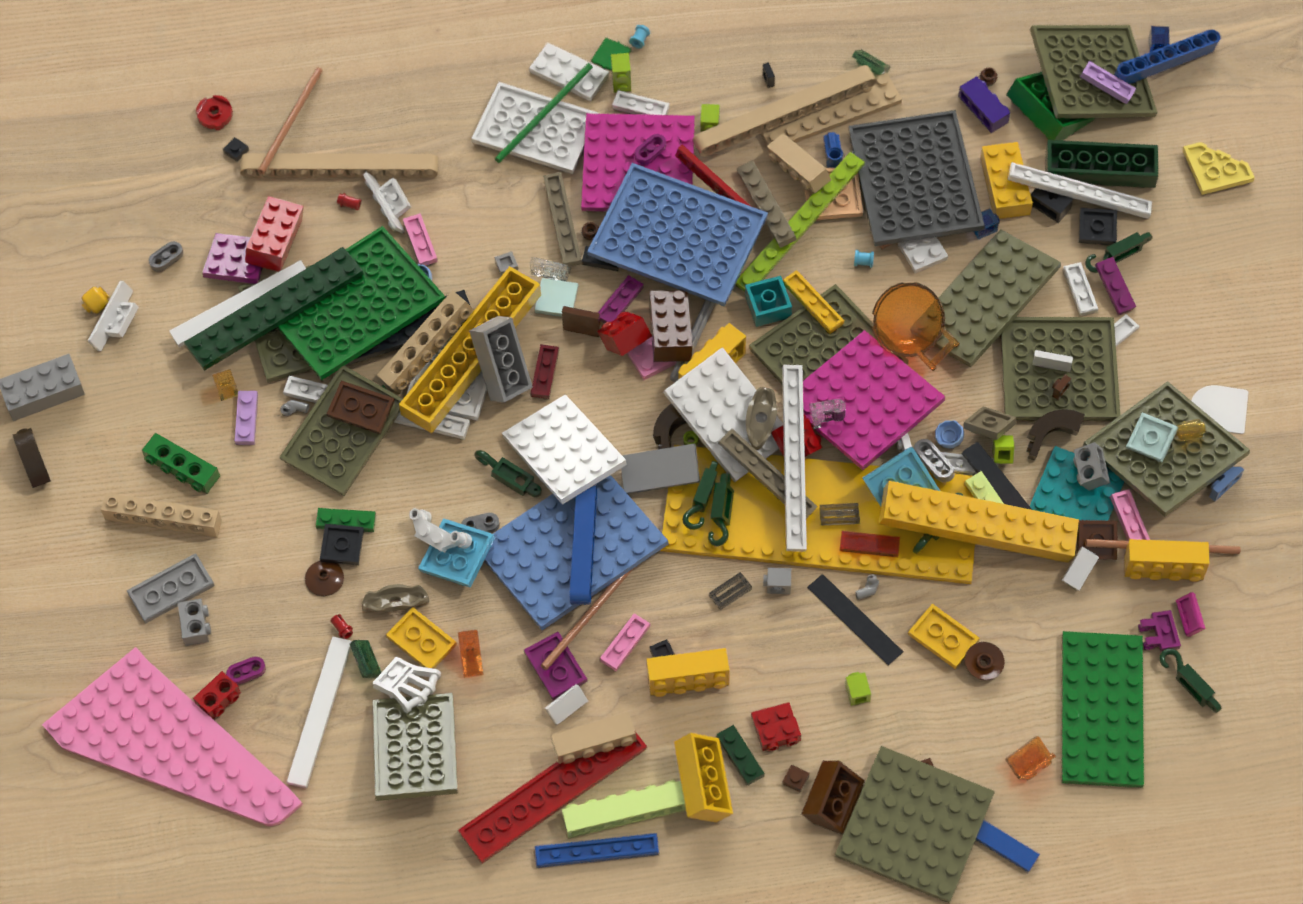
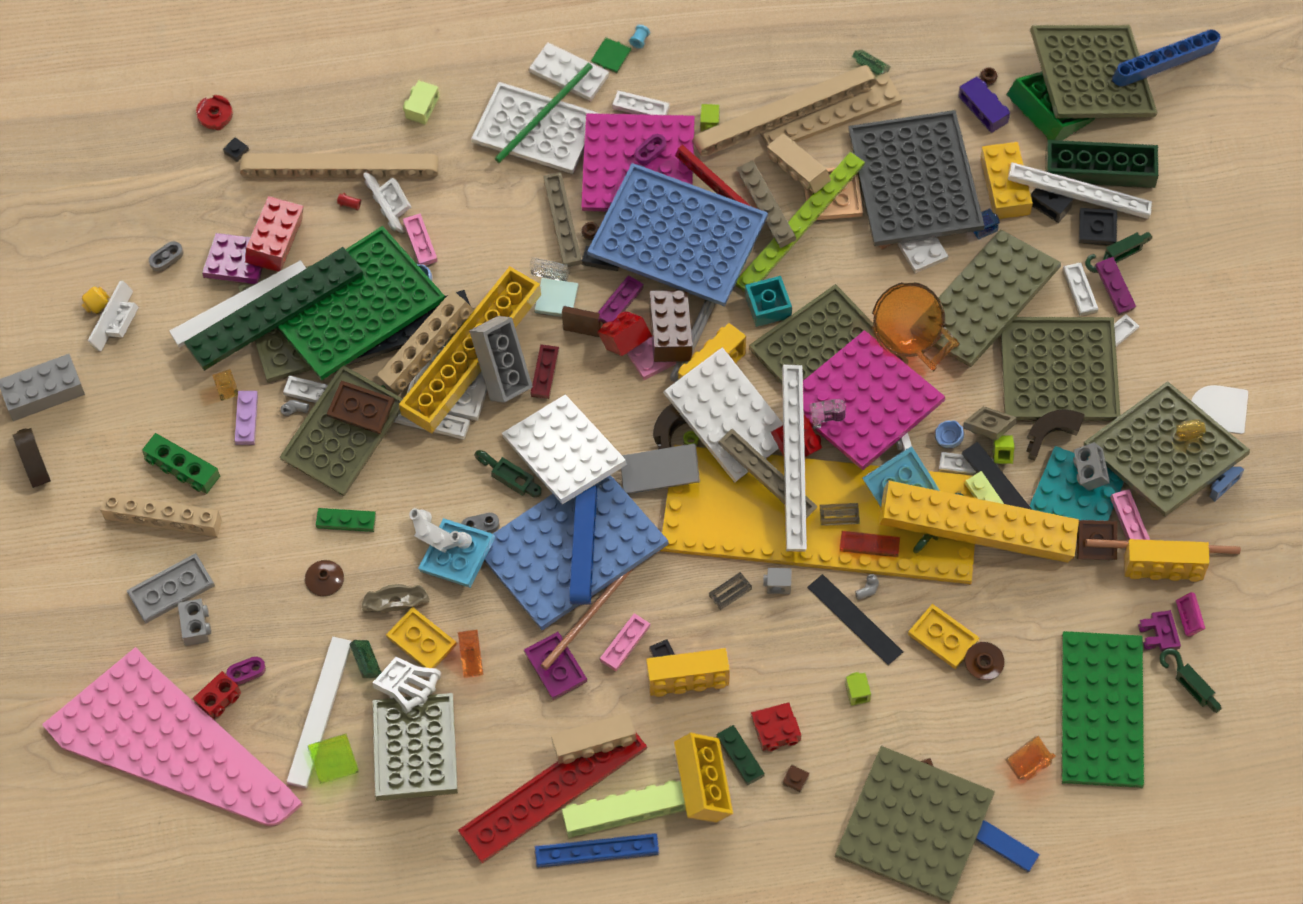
(291, 118): nougat piece -> none
(333, 758): none -> clear neon green tile
(342, 544): black plate -> none
(345, 630): red pin -> none
(421, 102): none -> yellowish green brick
(504, 261): light grey plate -> none
(566, 704): white tile -> none
(621, 72): lime brick -> none
(702, 496): dark green piece -> none
(722, 508): dark green piece -> none
(762, 402): dark tan piece -> none
(768, 75): black tile -> none
(813, 302): yellow tile -> none
(833, 150): blue piece -> none
(833, 796): reddish brown slope -> none
(863, 258): medium azure bush -> none
(942, 469): light grey plate -> none
(1052, 361): white tile -> none
(1061, 386): reddish brown plate -> none
(1080, 568): white tile -> none
(1107, 82): lavender plate -> none
(1152, 437): light aqua tile -> none
(1158, 37): clear blue brick -> none
(1216, 169): light yellow plate -> none

